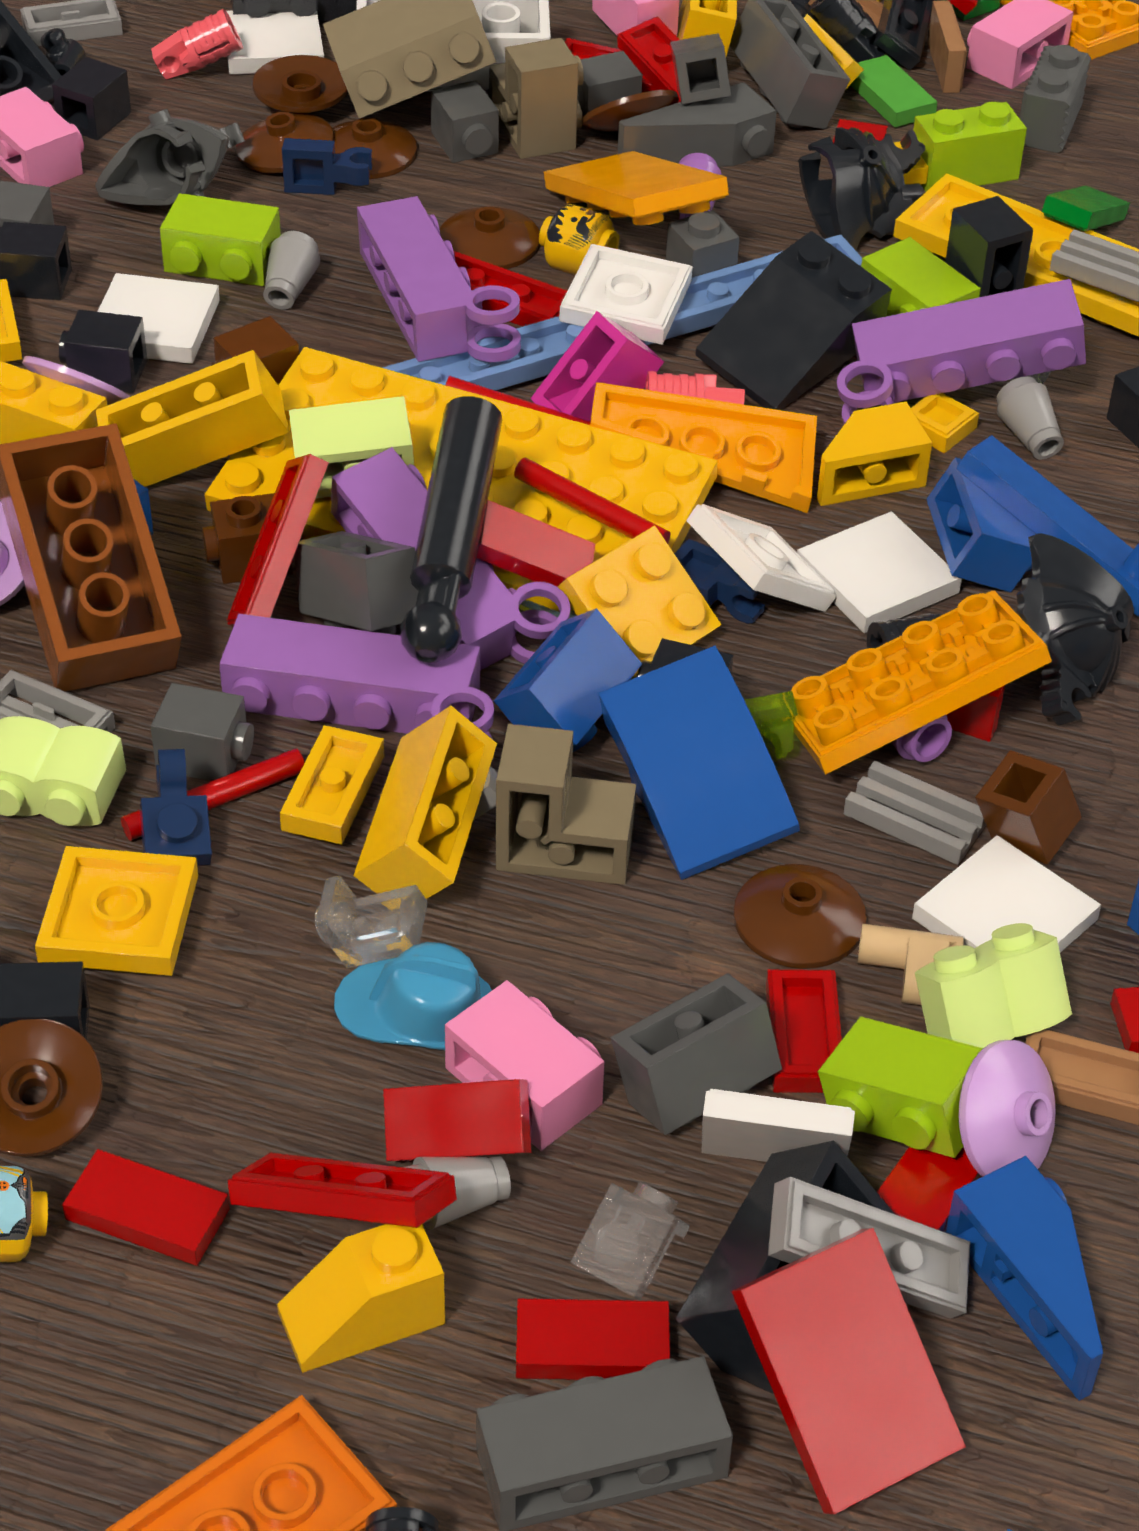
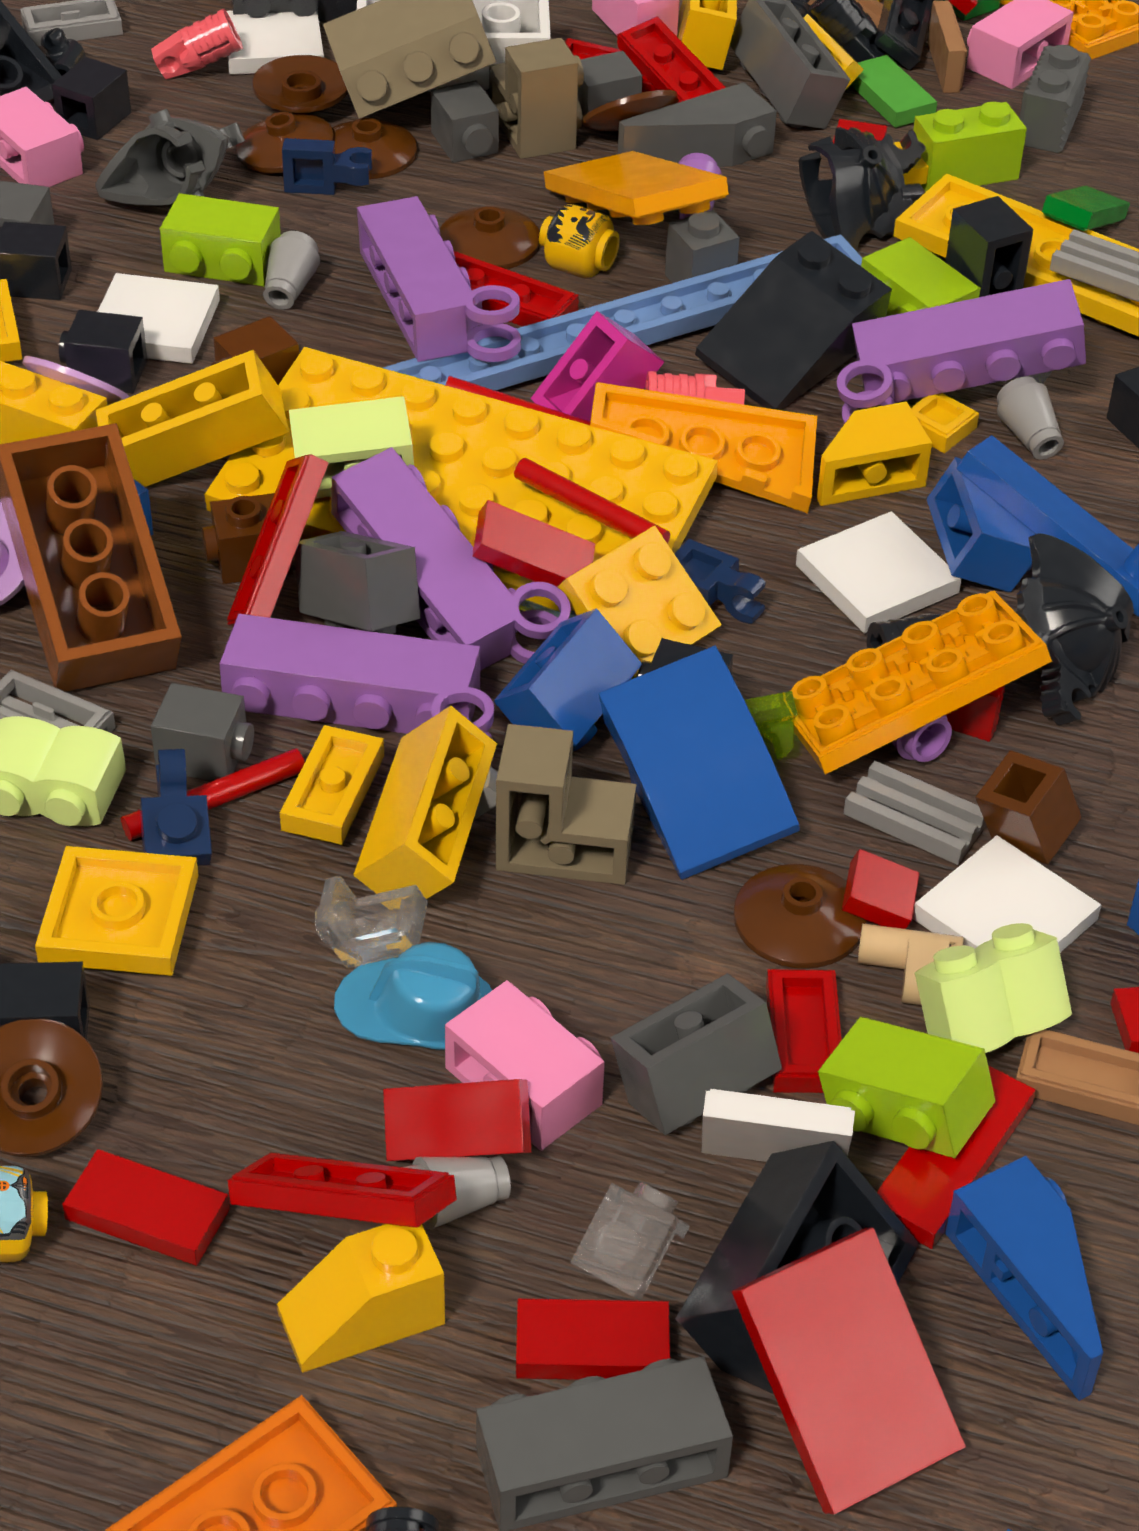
(451, 526): black piece -> none
(629, 289): white tile -> none
(700, 68): dark grey brick -> none
(761, 557): white tile -> none
(880, 890): none -> tile
(925, 1261): light grey tile -> none
(1006, 1107): lavender dish -> none

